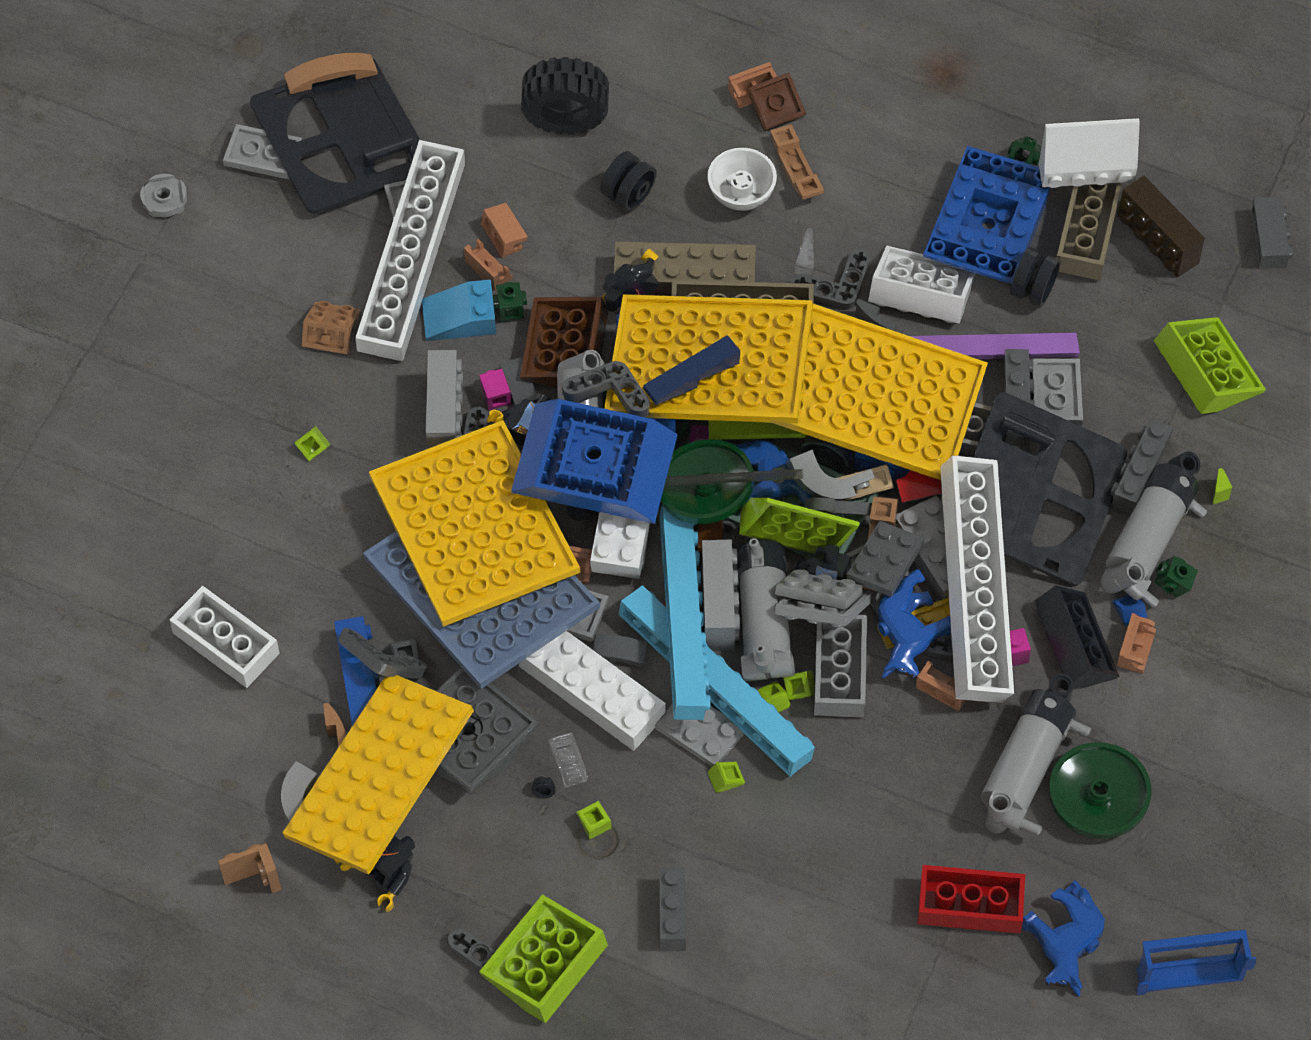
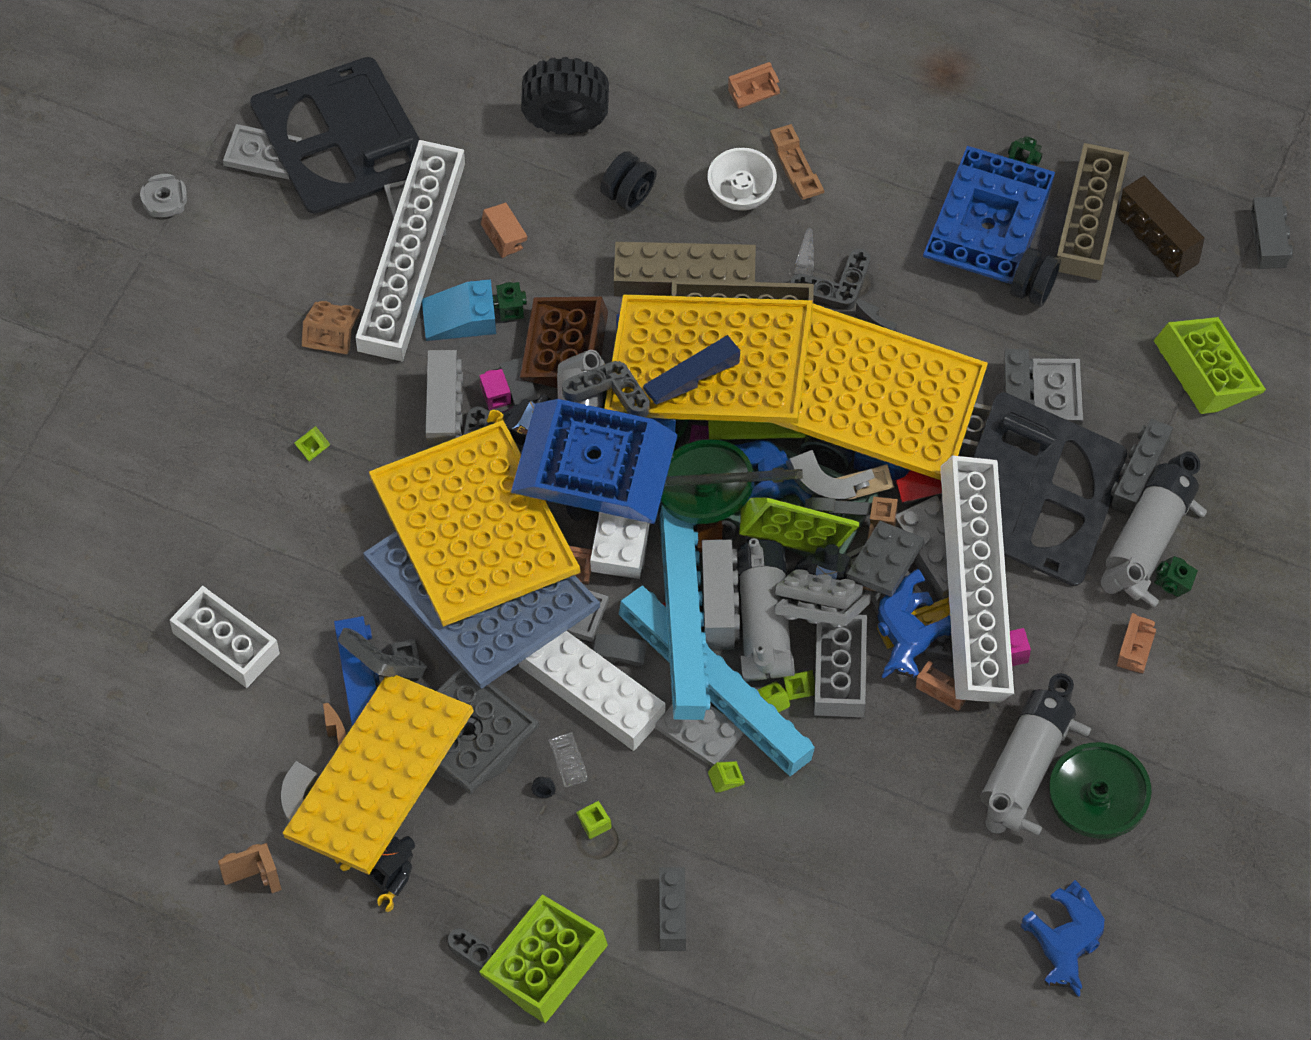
(328, 68): medium nougat slope -> none
(486, 265): nougat hinge -> none
(630, 281): black torso -> none
(776, 101): reddish brown tile -> none
(920, 285): white slope -> none
(971, 899): red brick -> none
(994, 345): medium lavender tile -> none
(1076, 636): black slope -> none
(1089, 153): white slope -> none
(1126, 606): blue slope -> none
(1197, 970): blue piece -> none
(1222, 487): lime slope -> none

